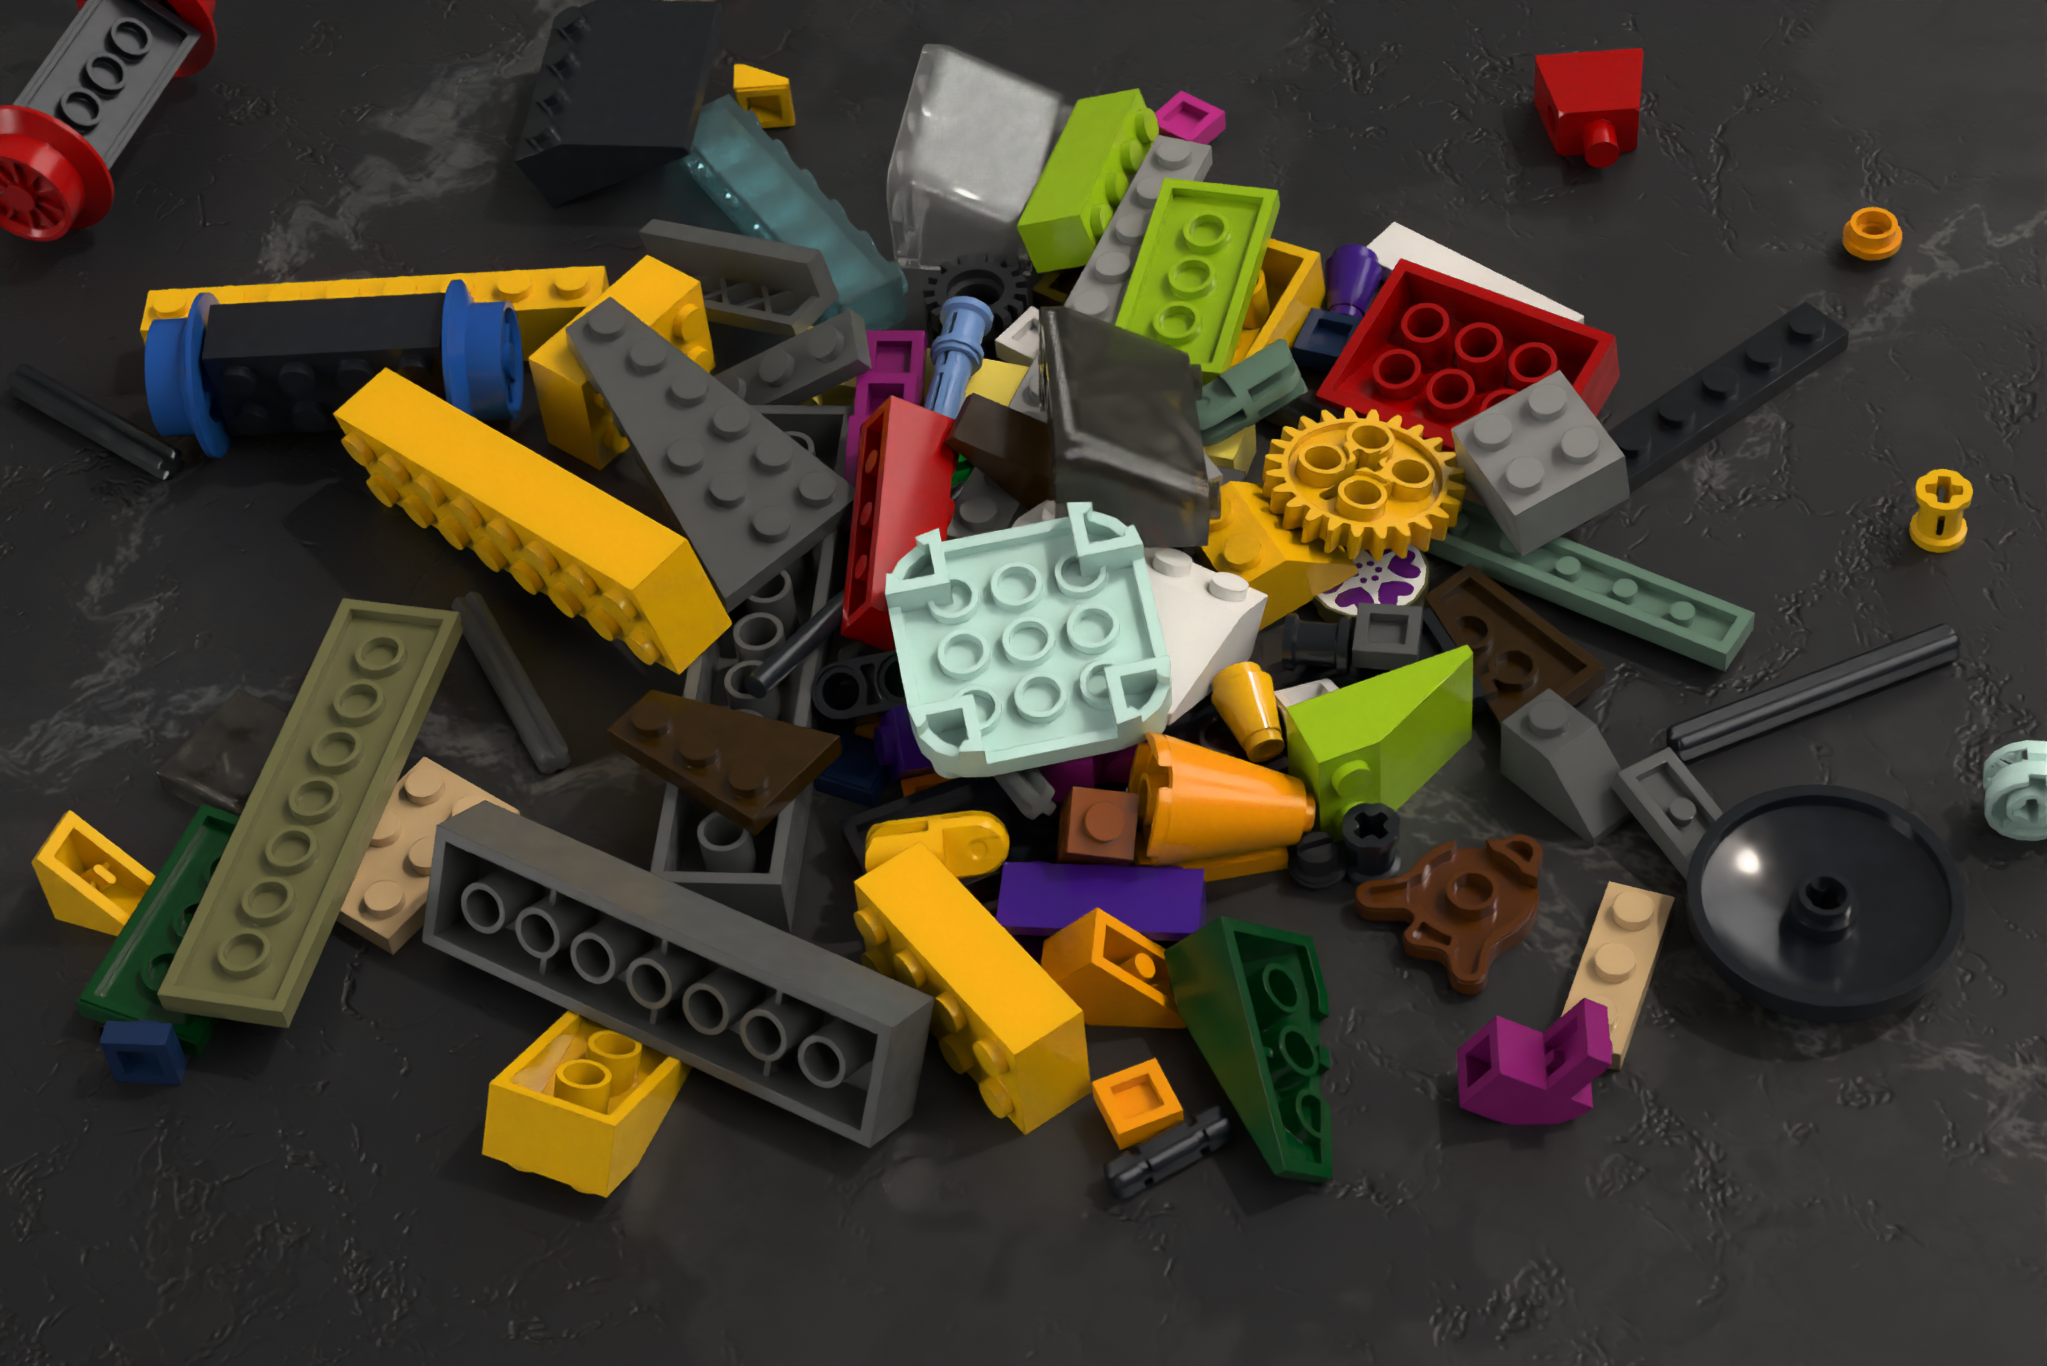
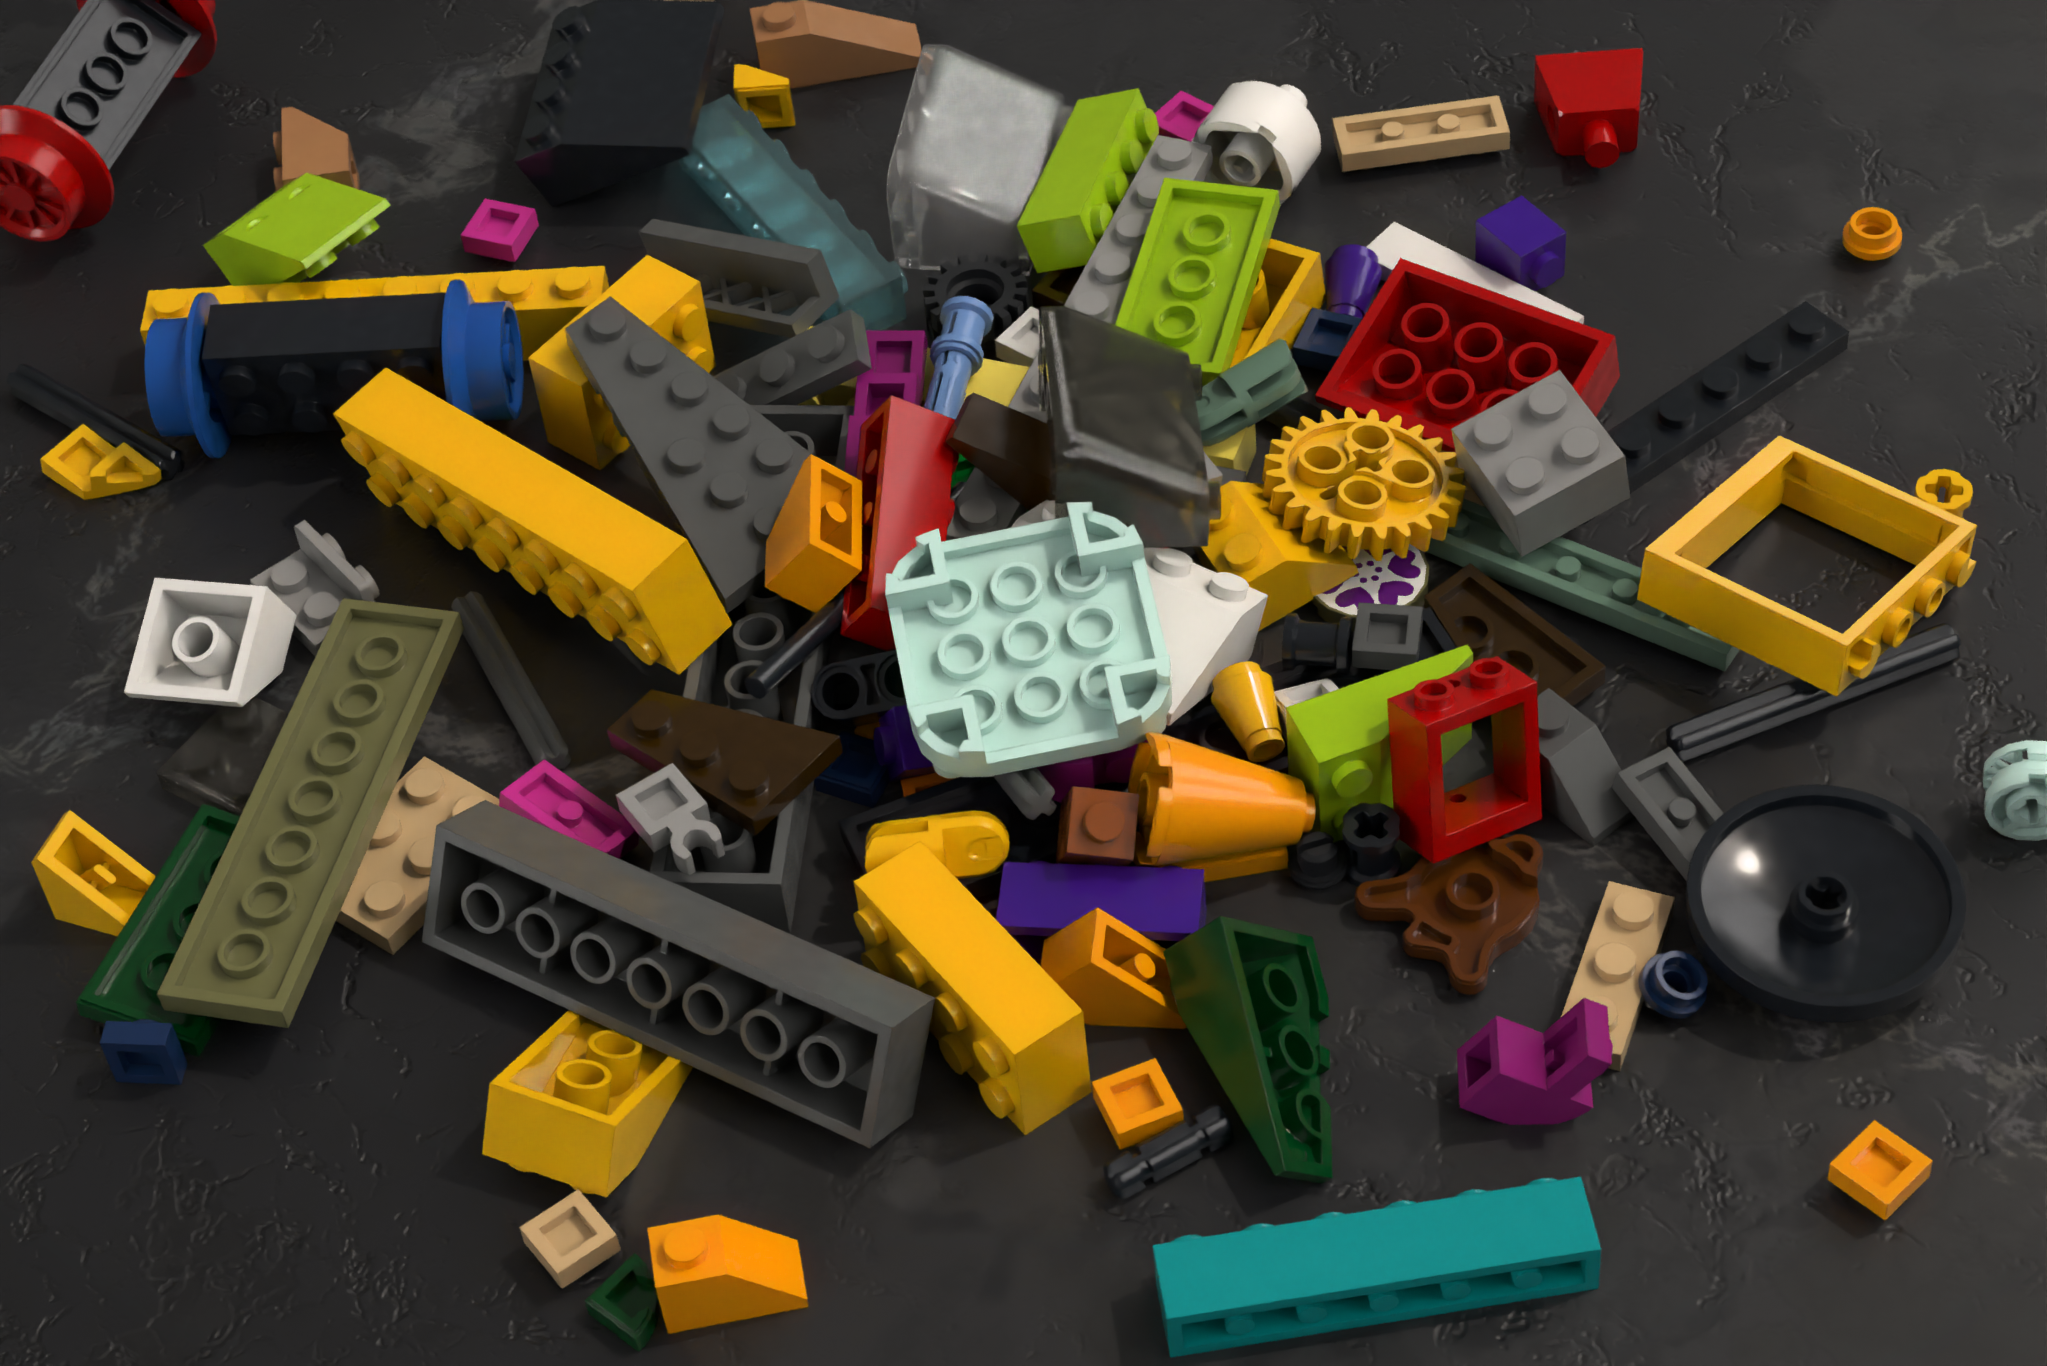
(97, 469): none -> yellow slope
(209, 642): none -> white slope
(295, 232): none -> lime slope
(312, 148): none -> medium nougat slope
(315, 583): none -> light grey bracket
(499, 230): none -> dark pink plate
(567, 807): none -> dark pink plate
(570, 1238): none -> tan plate
(627, 1303): none -> dark green tile
(671, 812): none -> light grey plate
(723, 1272): none -> light orange slope
(816, 536): none -> light orange slope
(829, 43): none -> medium nougat slope
(1260, 137): none -> white brick
(1376, 1266): none -> teal brick
(1420, 133): none -> tan plate
(1484, 809): none -> red window
(1521, 244): none -> dark purple brick
(1682, 973): none -> dark blue plate
(1790, 474): none -> yellow window
(1879, 1170): none -> light orange plate

